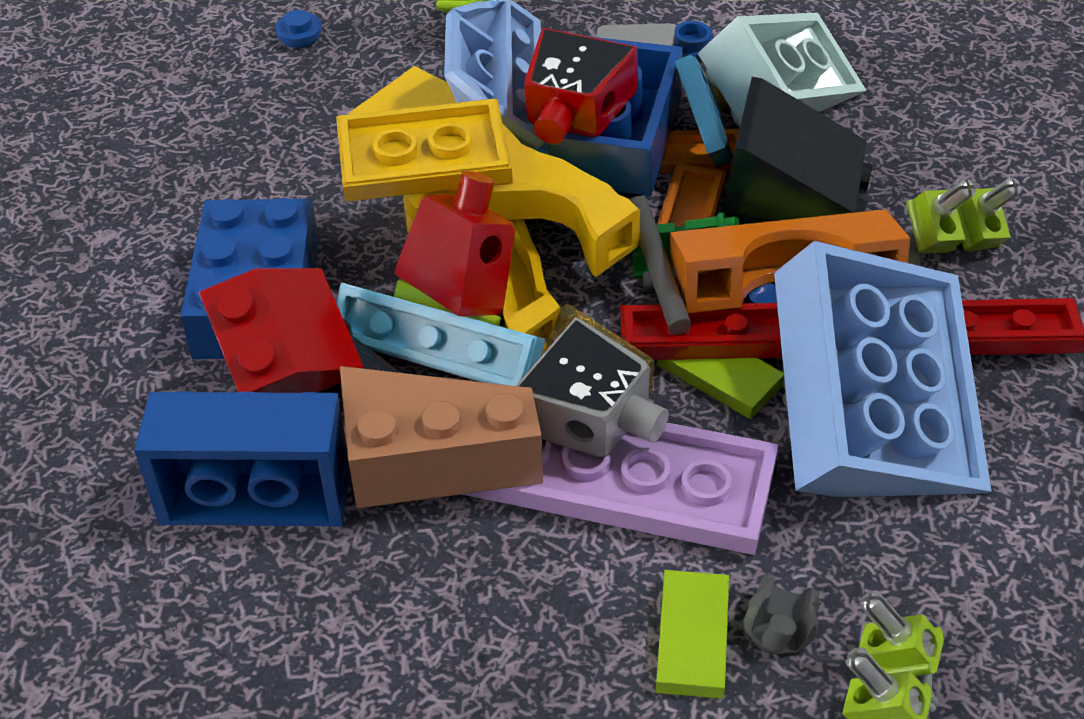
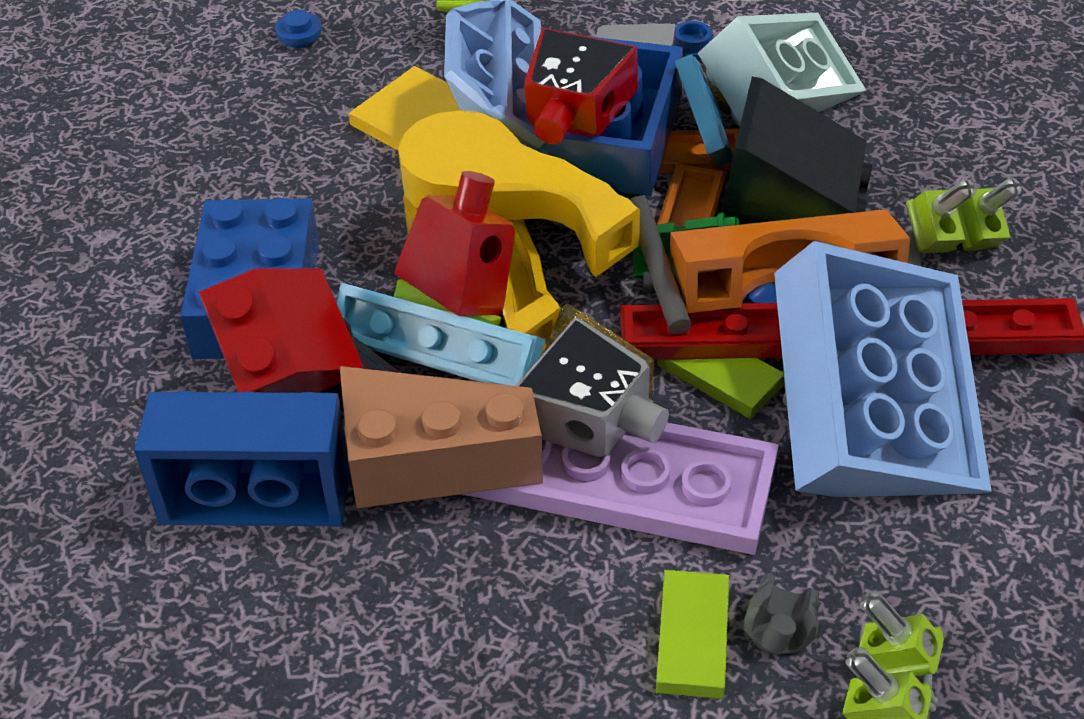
(421, 149): yellow tile -> none

